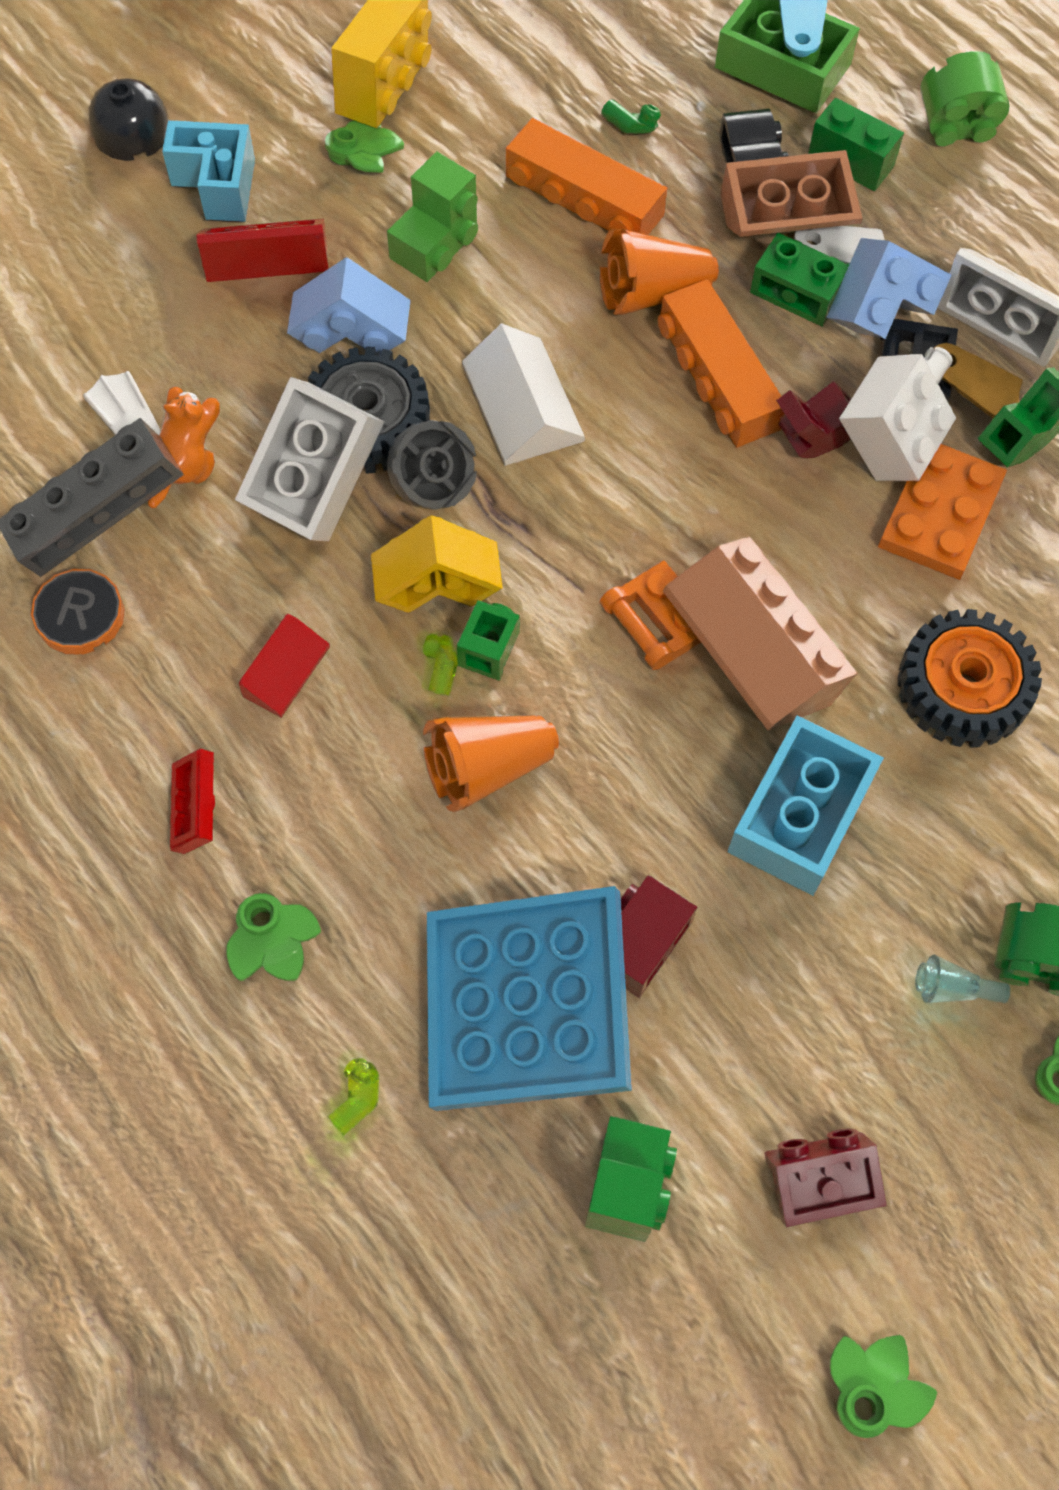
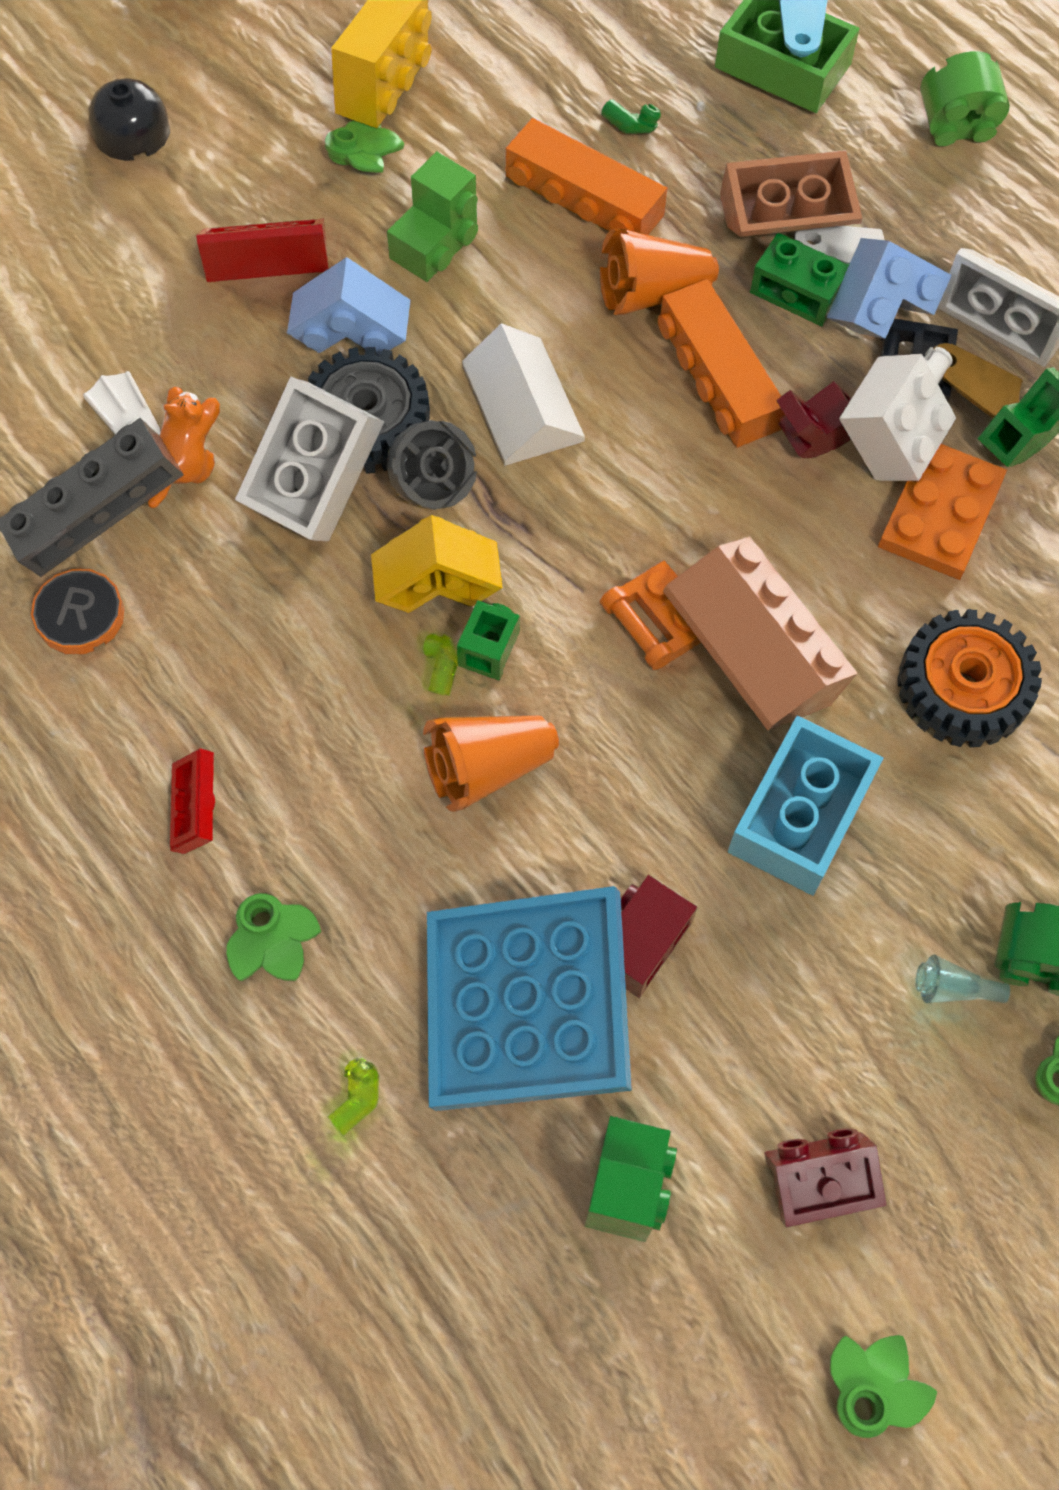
(215, 160): medium azure brick -> none
(283, 666): red slope -> none
(750, 136): black brick -> none
(869, 142): green piece -> none

